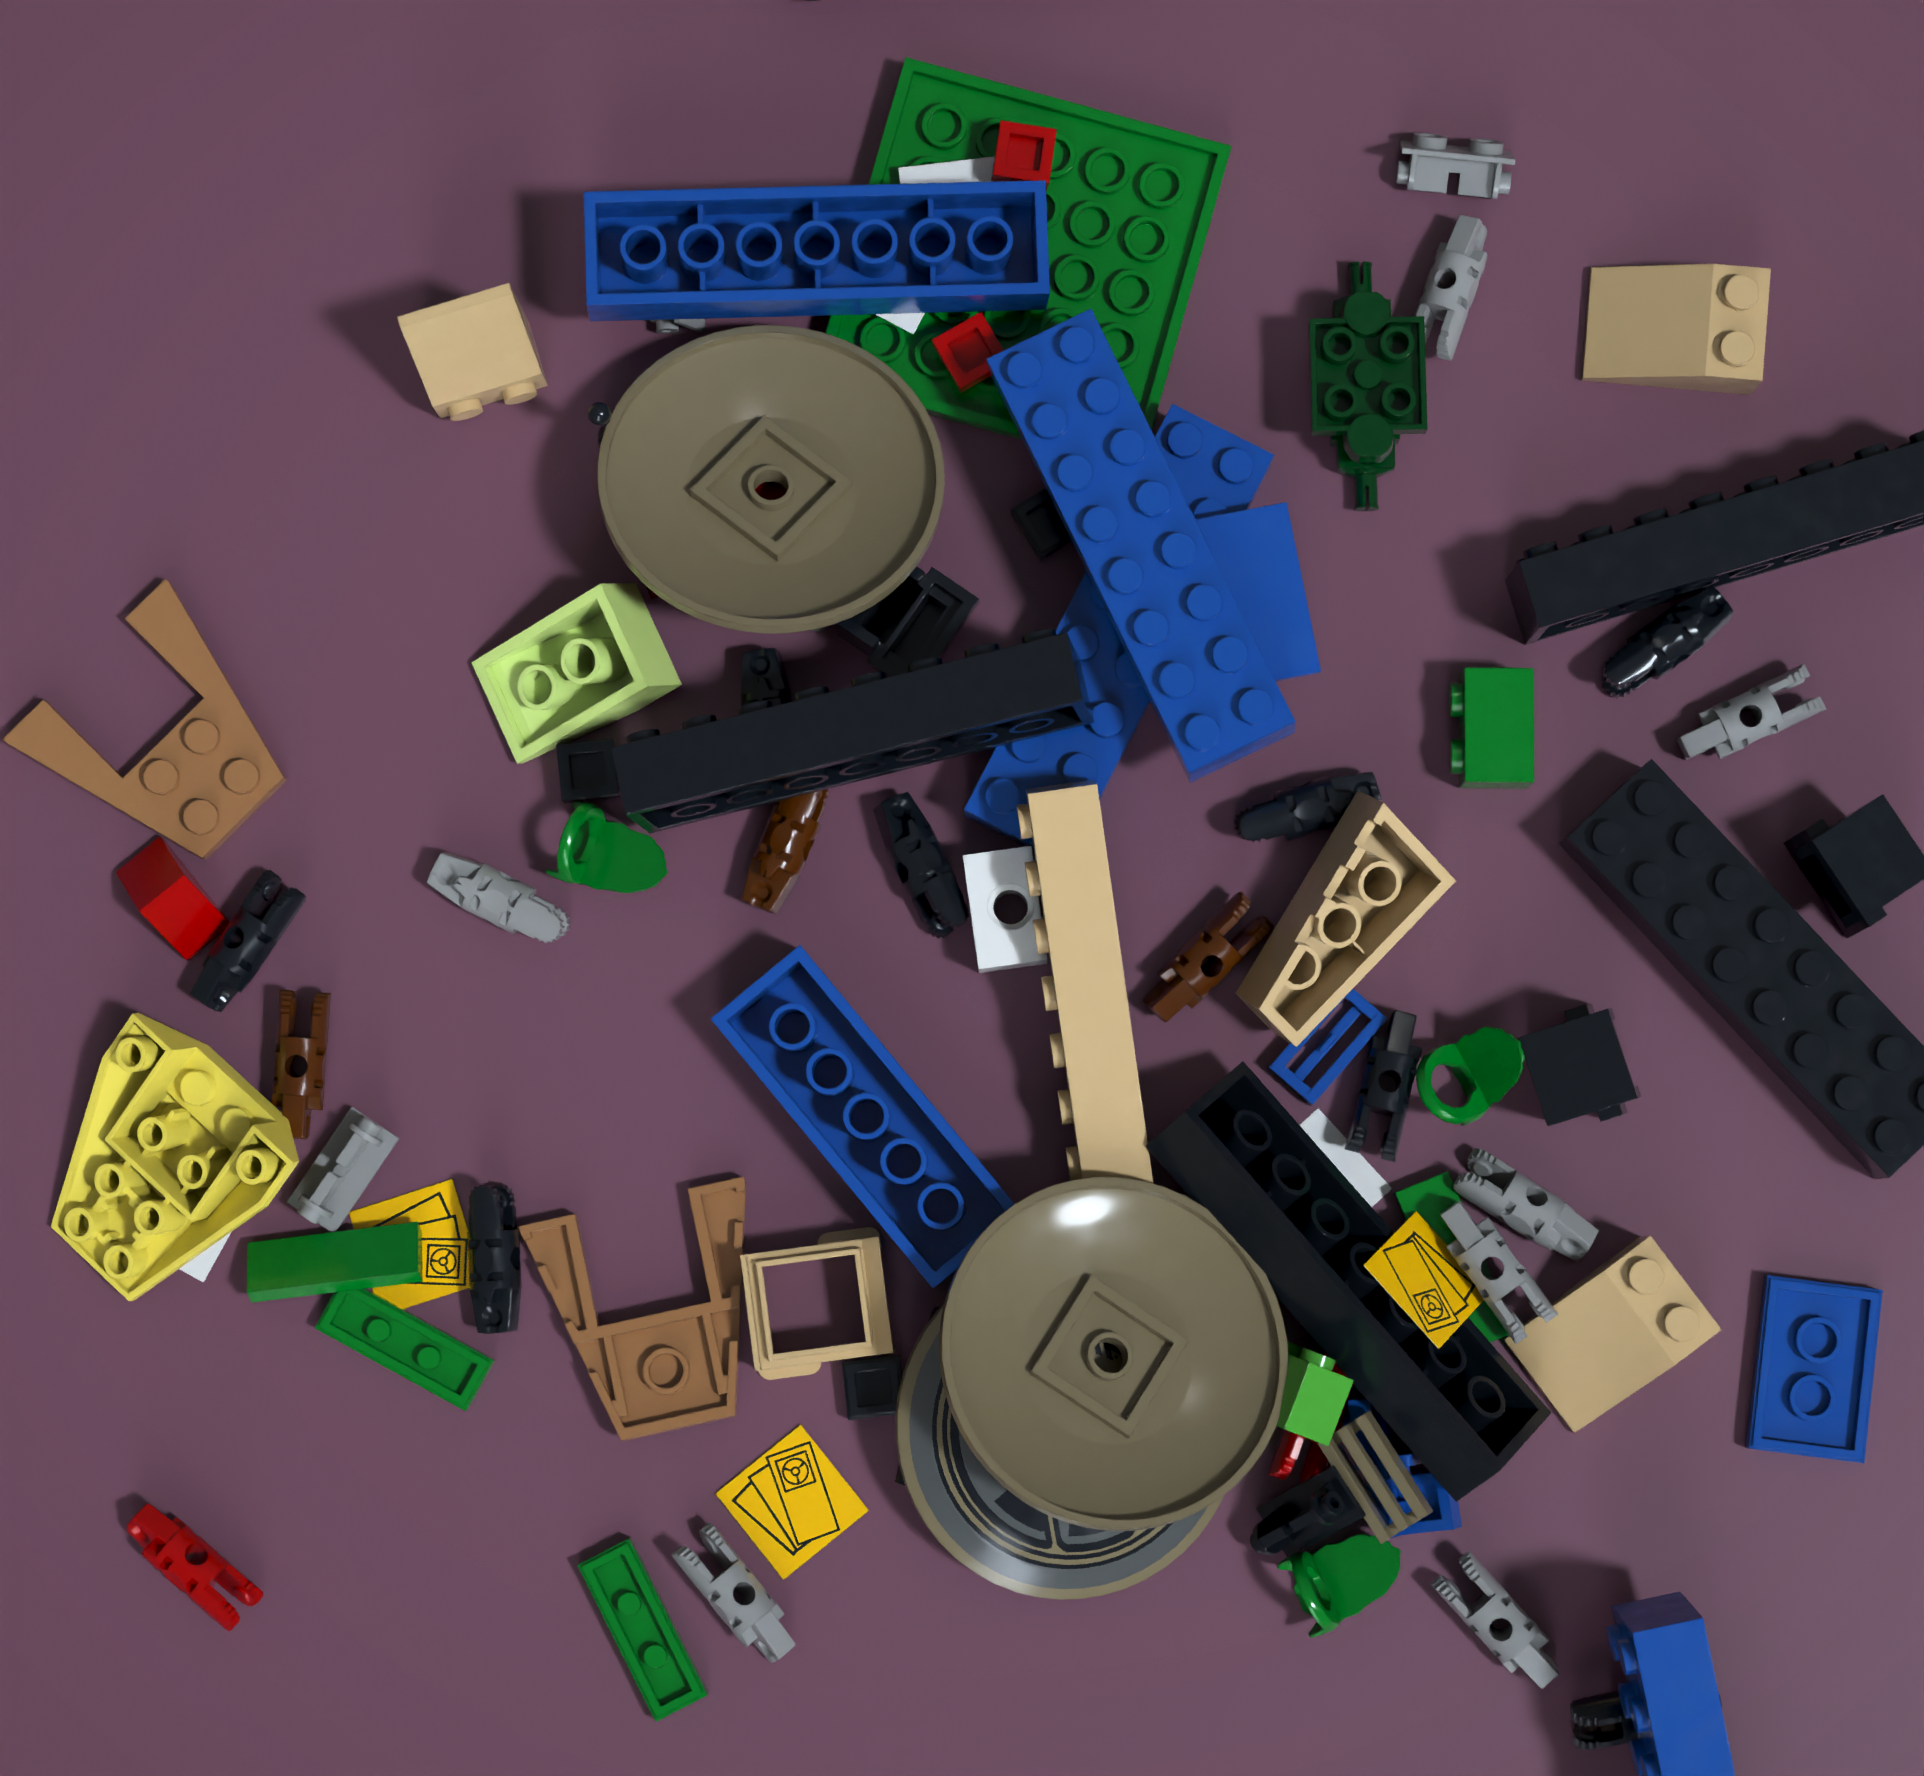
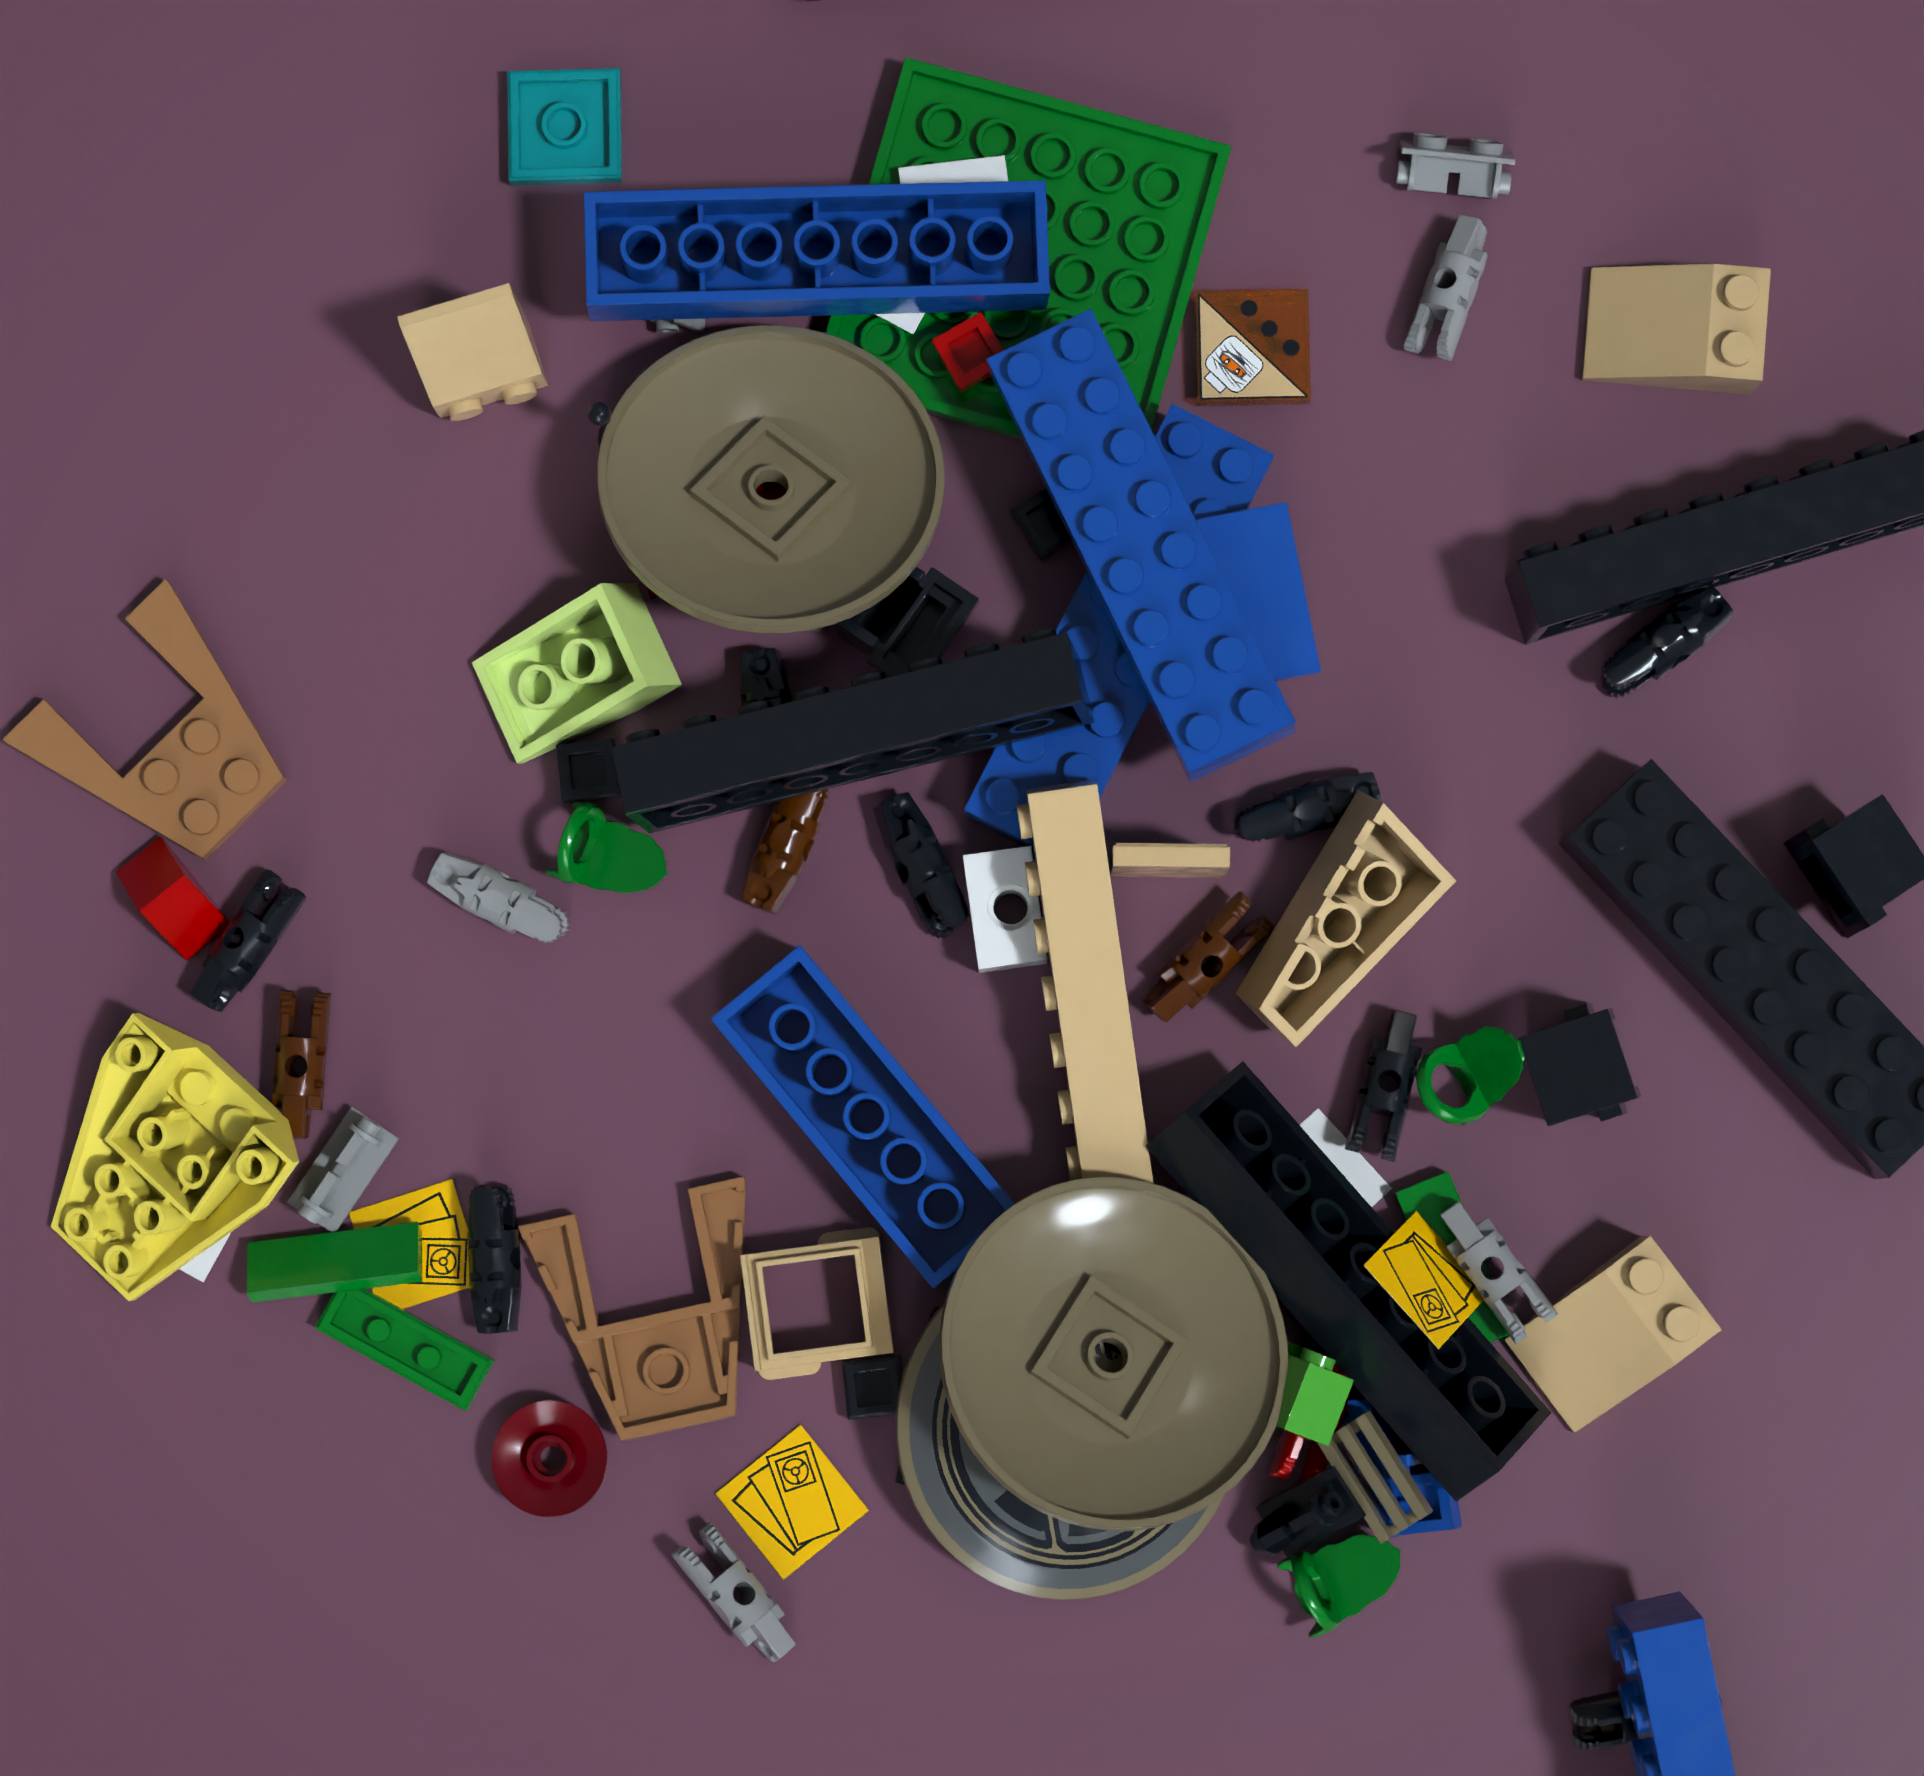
(192, 1565): red hinge -> none
(519, 1463): none -> dark red dish
(565, 127): none -> teal tile
(643, 1629): green tile -> none
(1023, 152): red plate -> none
(1169, 860): none -> tan tile
(1252, 347): none -> tile
(1295, 1079): blue tile -> none
(1366, 382): dark green piece -> none
(1494, 728): green brick -> none
(1514, 1646): light grey hinge -> none
(1524, 1205): light grey hinge -> none
(1728, 734): light grey hinge -> none
(1814, 1369): blue tile -> none

